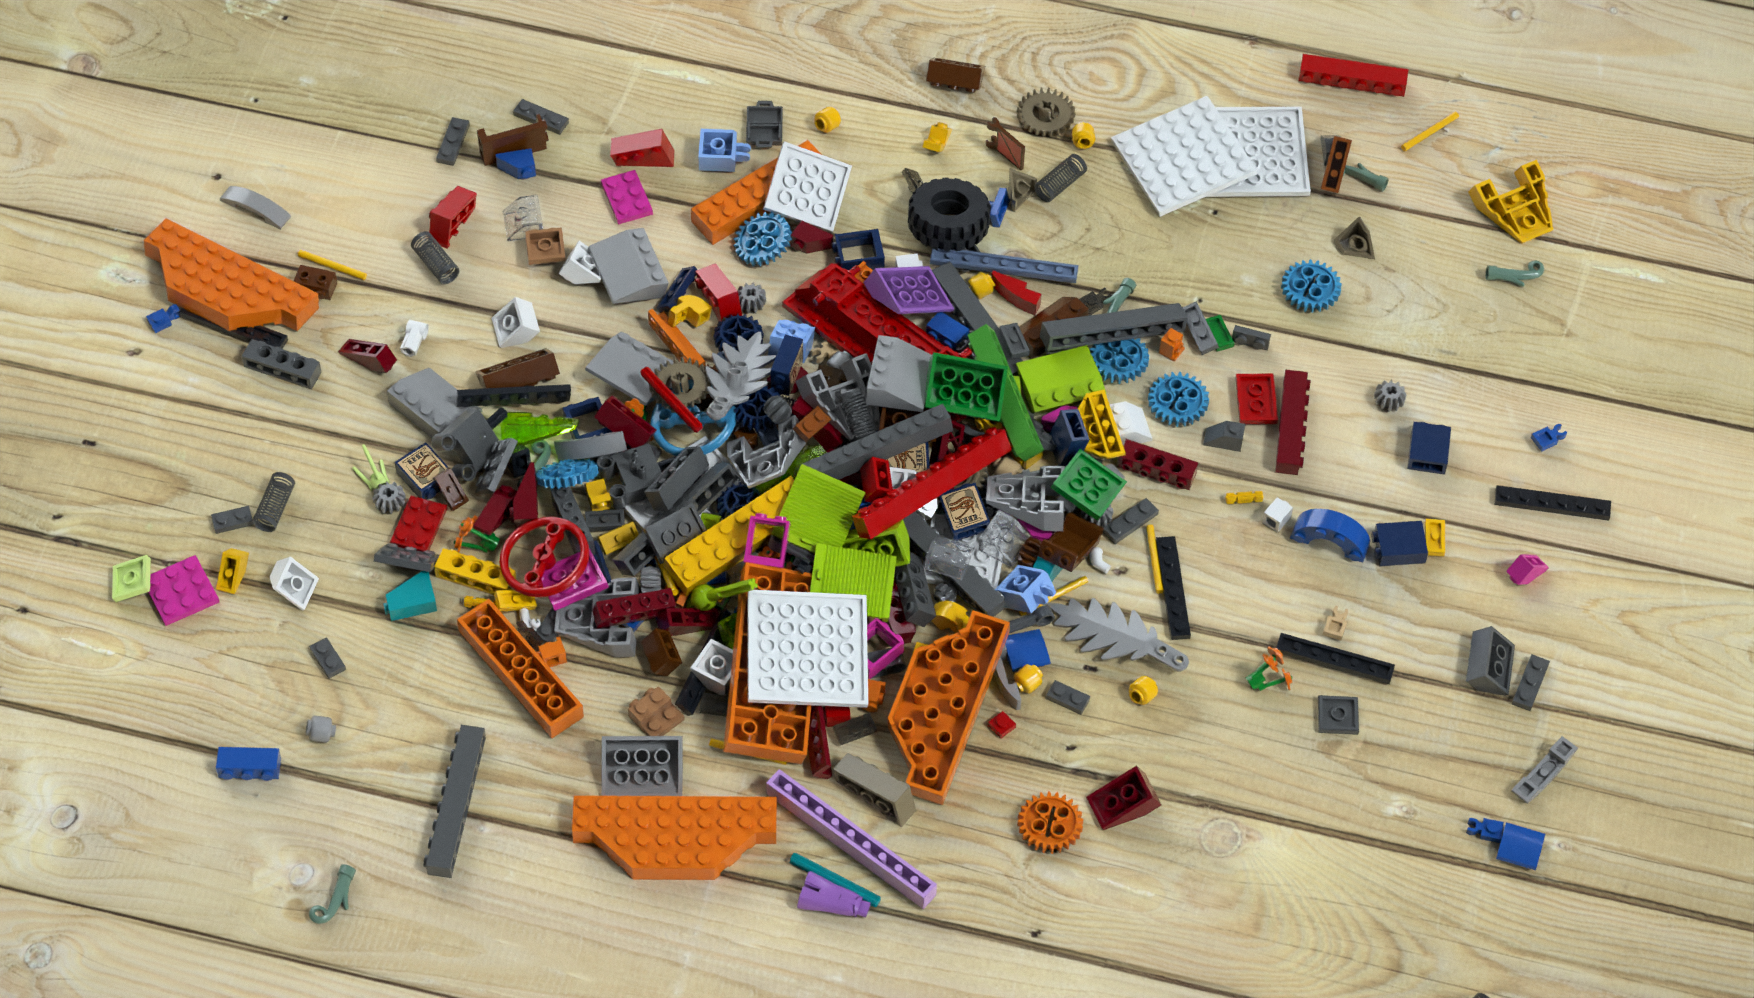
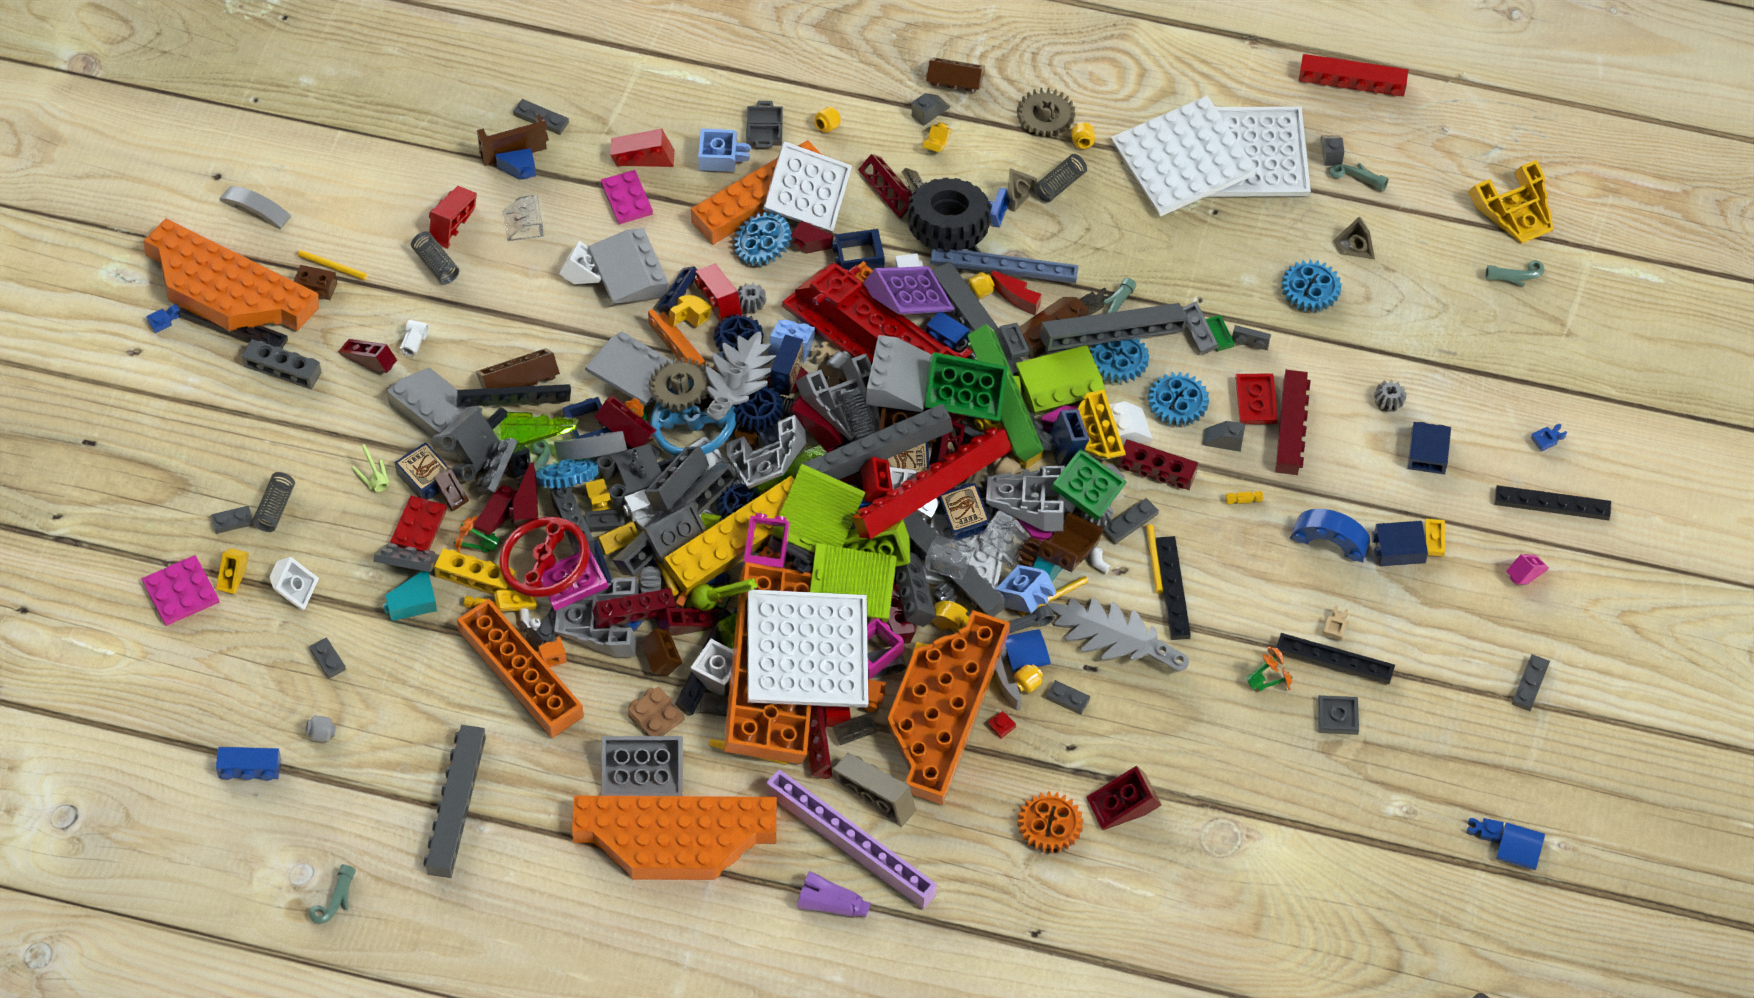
(131, 578): yellowish green plate -> none
(389, 497): light grey gear -> none
(452, 141): dark grey plate -> none
(515, 323): white slope -> none
(545, 246): medium nougat plate -> none
(637, 506): none -> white brick
(671, 399): red axle -> none
(777, 409): dark grey piece -> none
(808, 865): teal axle -> none
(812, 424): dark orange plate -> none
(890, 178): none -> dark red fence
(928, 108): none -> dark grey slope
(1006, 144): flag -> none
(1143, 690): yellow head -> none
(1171, 344): orange brick -> none
(1277, 514): white brick -> none
(1336, 164): dark orange brick -> none
(1430, 131): yellow bar -> none
(1490, 661): dark grey slope -> none
(1545, 771): light grey slope -> none

